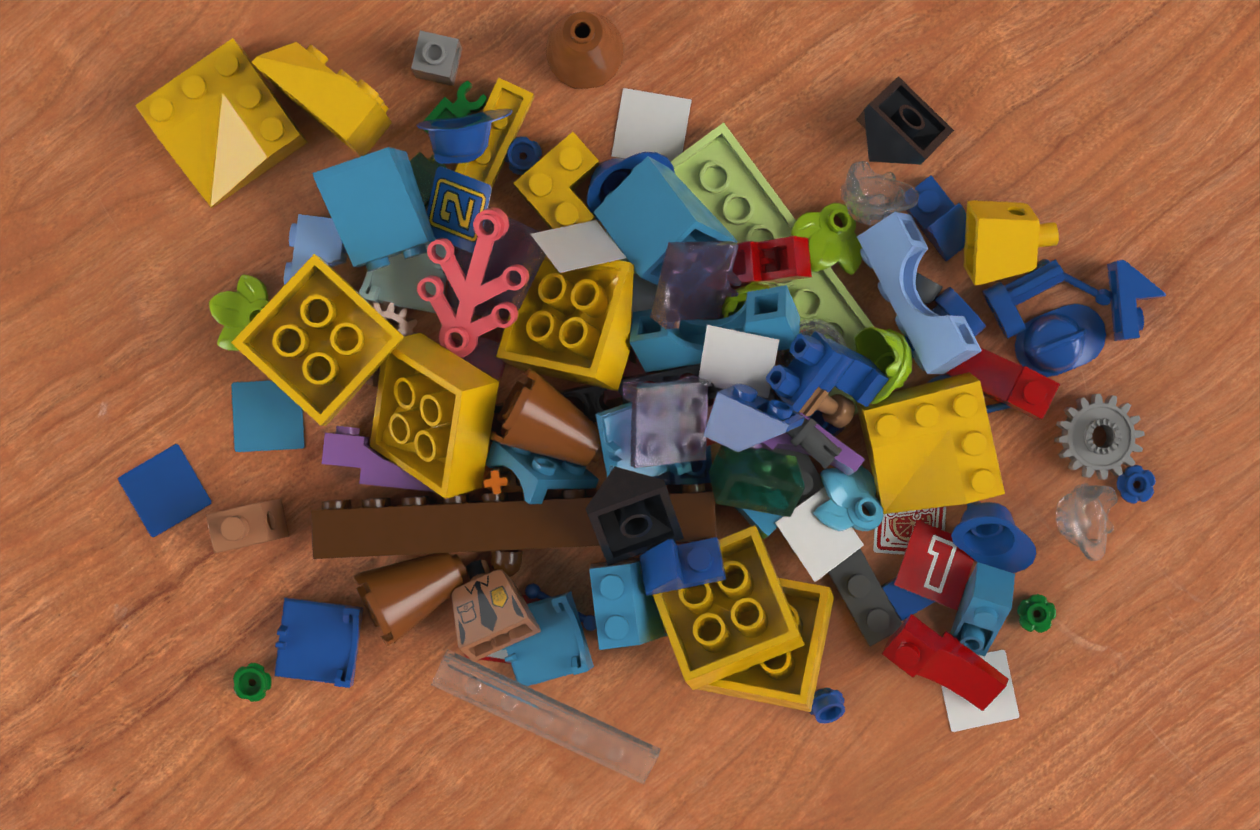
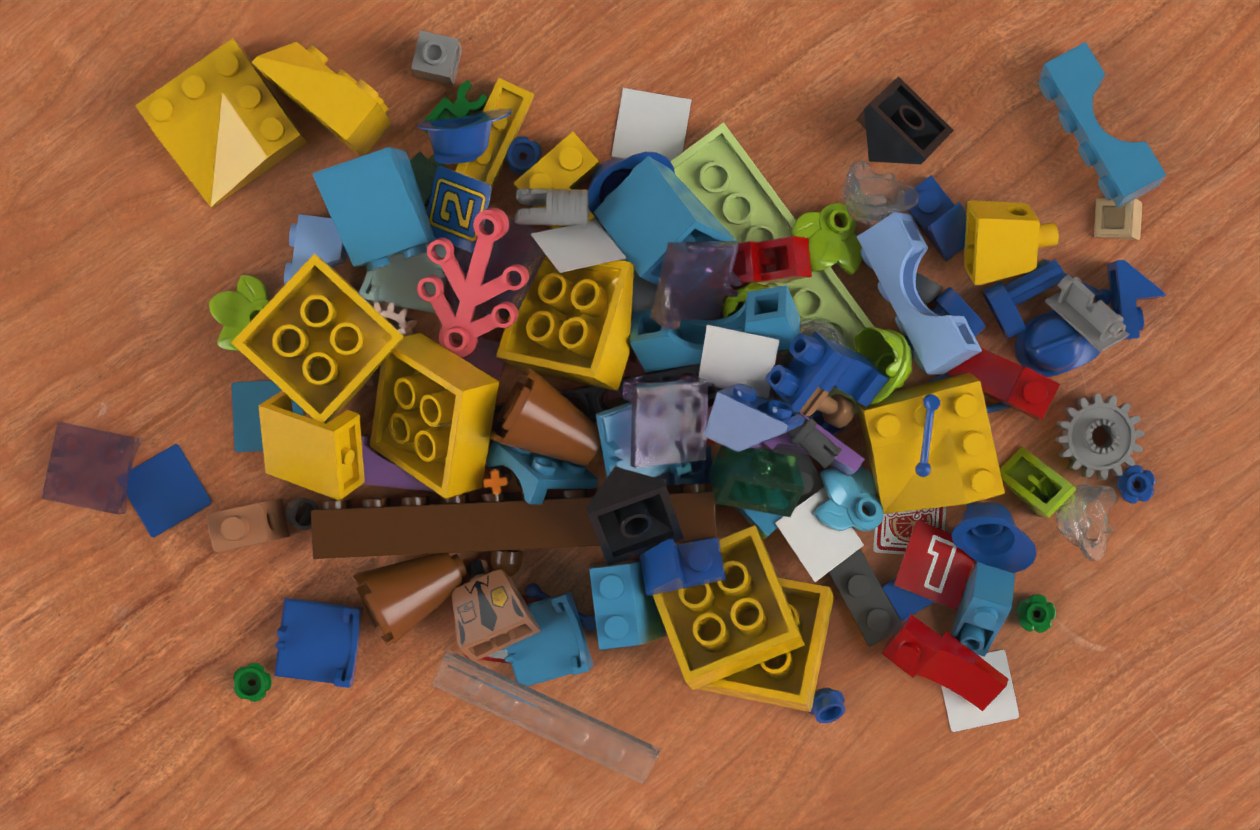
(90, 468): none -> piece
(302, 519): none -> dark grey hinge
(311, 452): none -> yellow panel
(562, 207): none -> light grey hinge
(584, 50): dark orange cone -> none
(931, 403): none -> blue hinge
(1035, 483): none -> lime slope
(1092, 320): none -> light grey hinge
(1117, 222): none -> tan slope
(1123, 167): none -> dark azure arch

